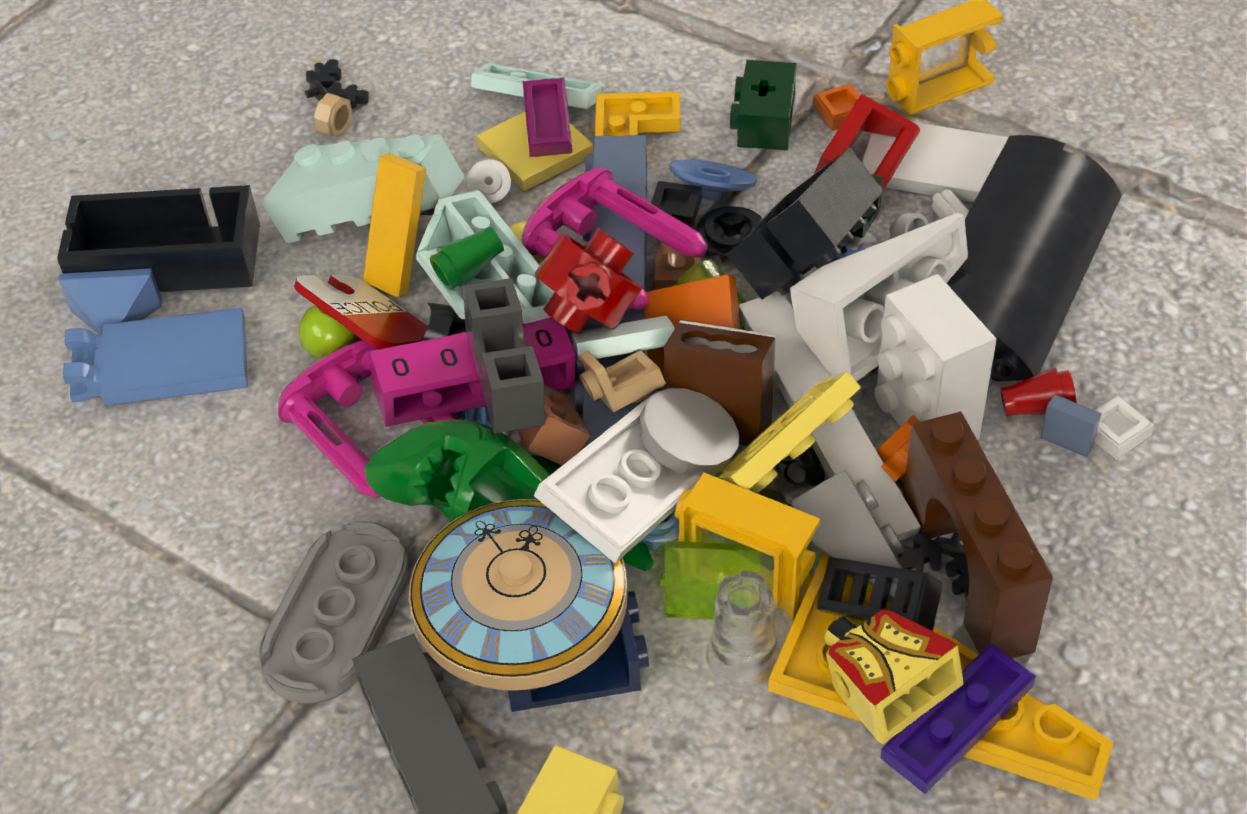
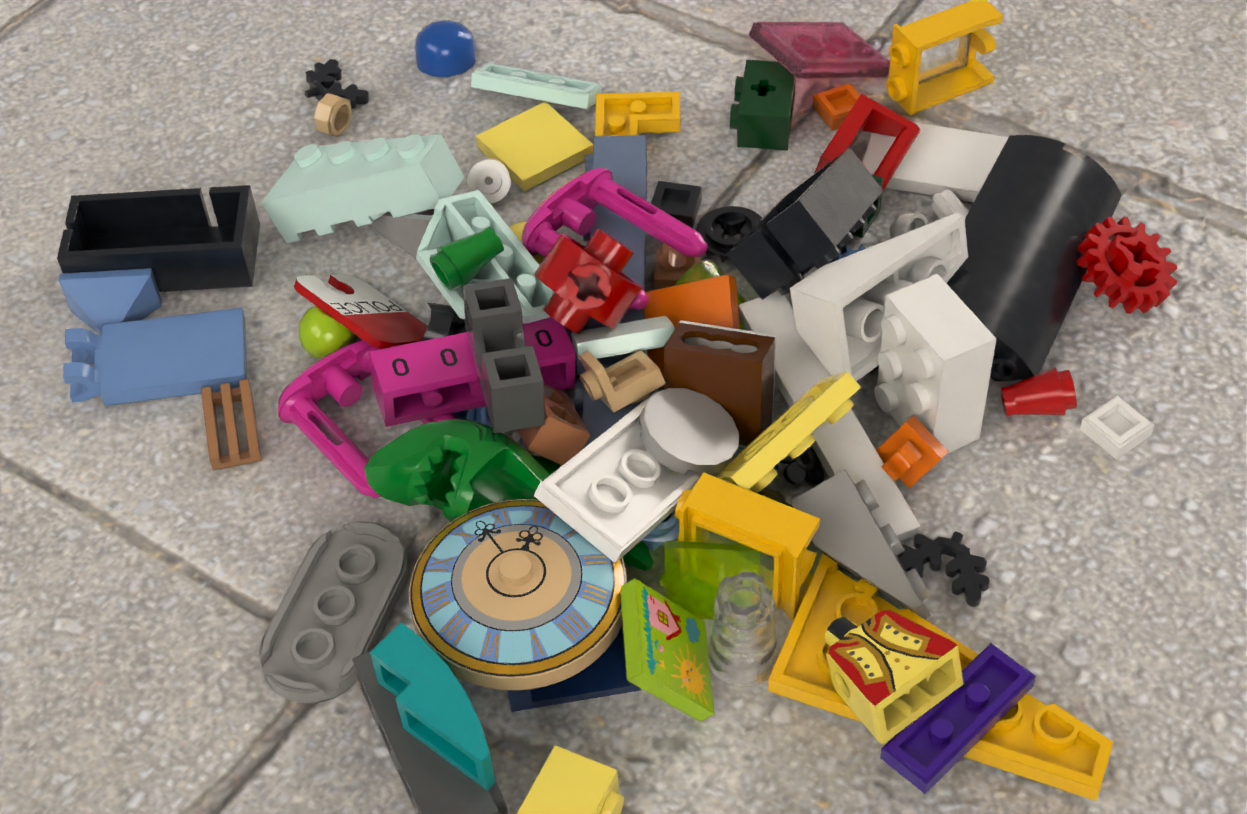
(227, 397): none -> medium nougat tile
(394, 224): yellow tile -> none
(433, 703): none -> teal slope
(444, 49): none -> blue hair
(547, 117): magenta tile -> none
(666, 650): none -> lime tile
(712, 177): medium blue dish -> none
(820, 50): none -> clear pink tile
(915, 595): black slope -> none
(957, 490): reddish brown arch -> none
(1070, 425): sand blue tile -> none
(1126, 265): none -> red gear

